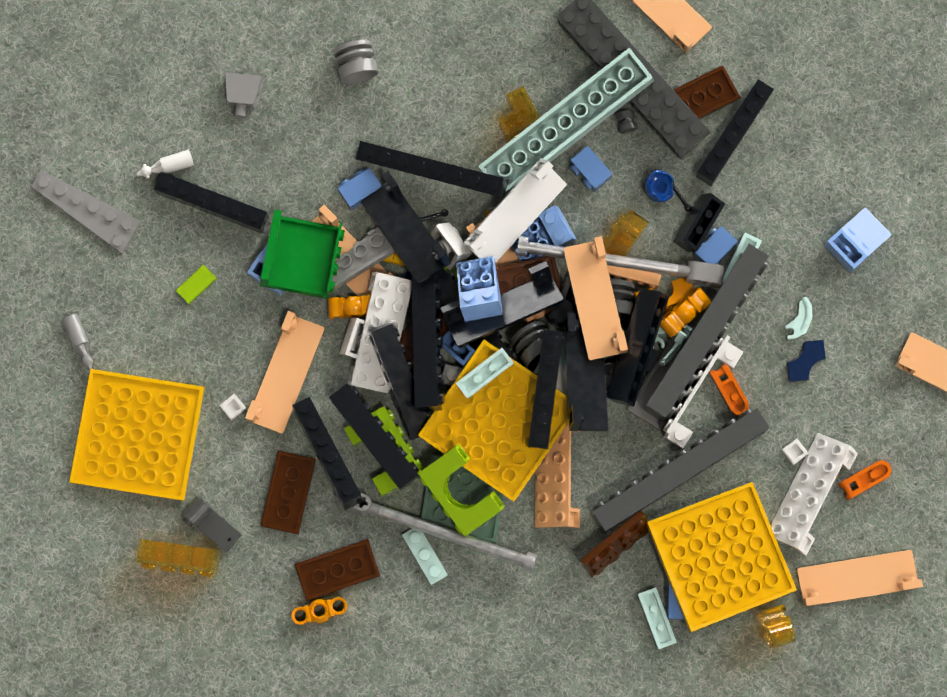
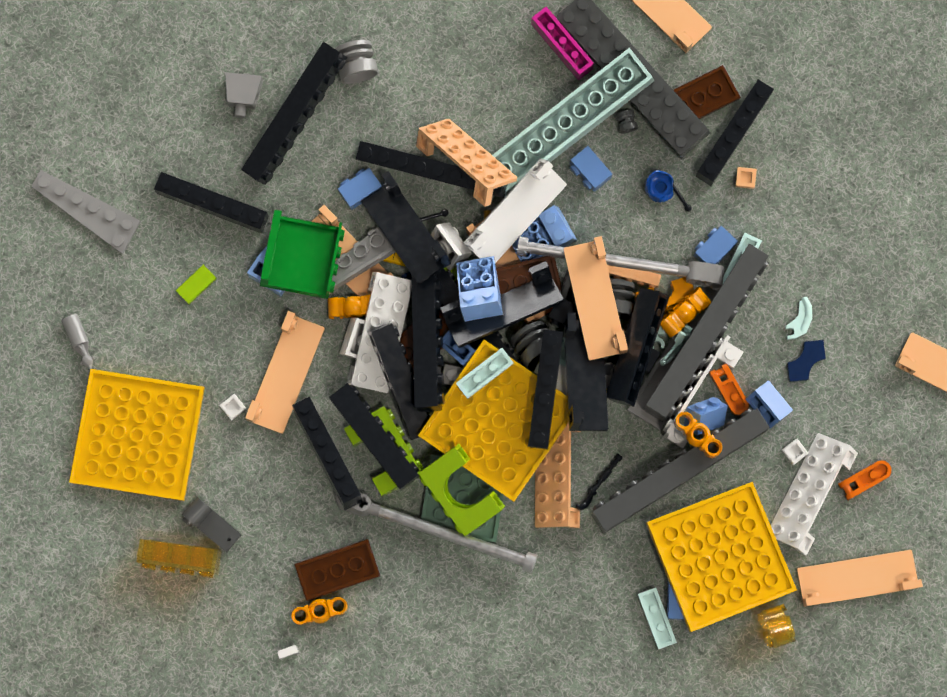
(168, 164): white wheel -> none
(288, 492): reddish brown piece -> none
(288, 652): none -> white tile
(294, 113): none -> black brick
(425, 555): light aqua plate -> none
(467, 155): none -> light nougat bracket
(522, 114): clear yellow brick -> none
(562, 43): none -> dark pink brick
(604, 475): none -> black piece
(615, 544): reddish brown piece -> none
(624, 233): clear yellow brick -> none
(699, 222): black brick -> none
(707, 437): none -> light orange piece
(709, 412): none -> medium blue brick
(745, 177): none -> light nougat plate
(769, 403): none -> brick
(857, 240): light blue slope -> none

